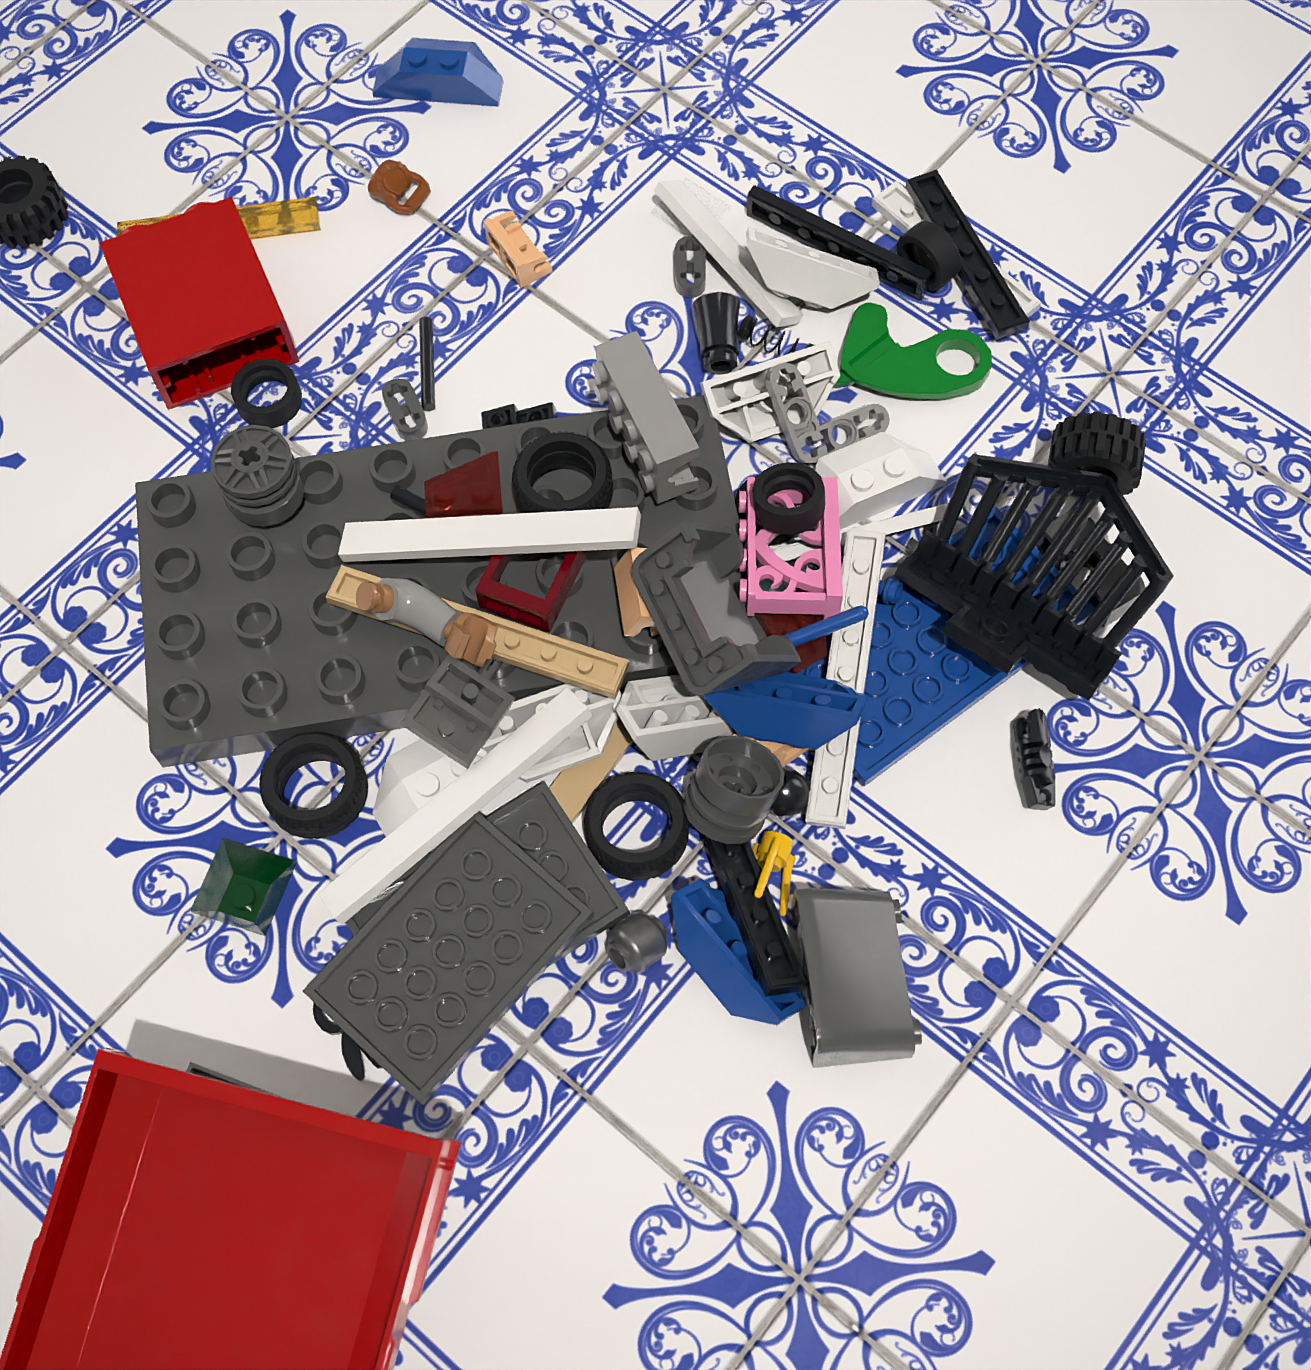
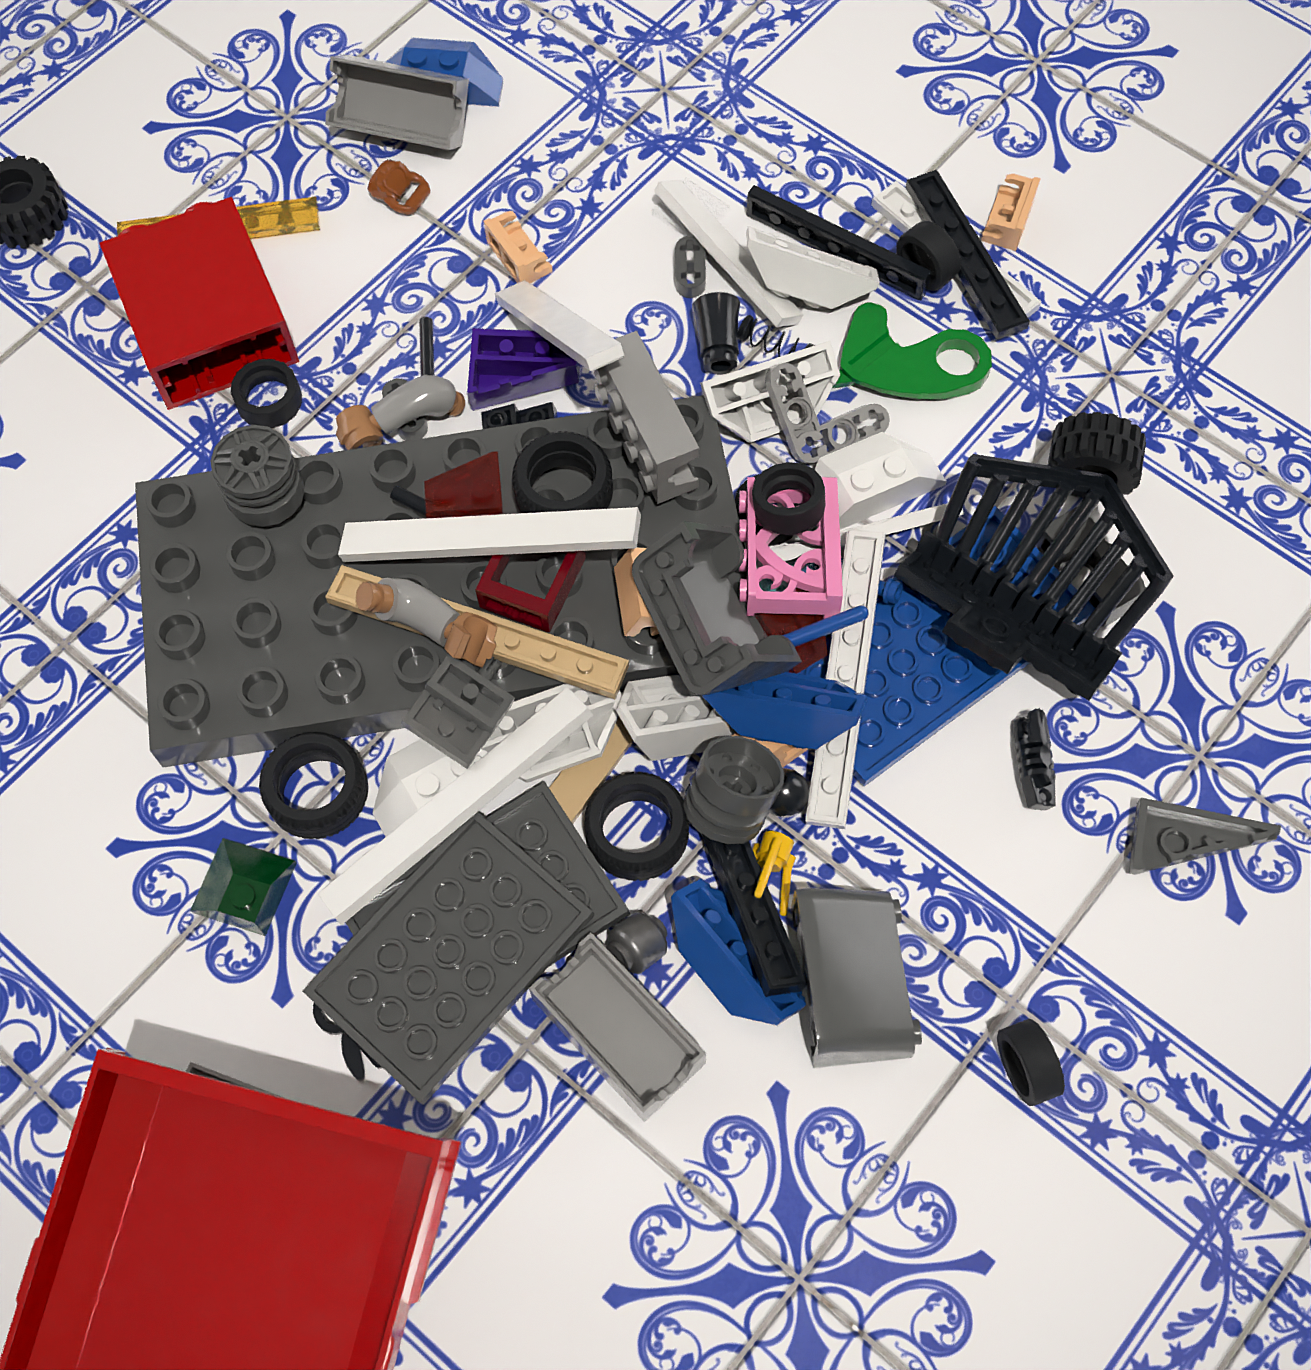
(398, 102): none -> light grey brick
(409, 401): none -> light grey piece
(515, 366): none -> dark purple wedge
(560, 326): none -> white tile
(619, 1027): none -> light grey brick
(1010, 212): none -> light nougat hinge
(1030, 1062): none -> black tyre
(1178, 834): none -> dark grey wing

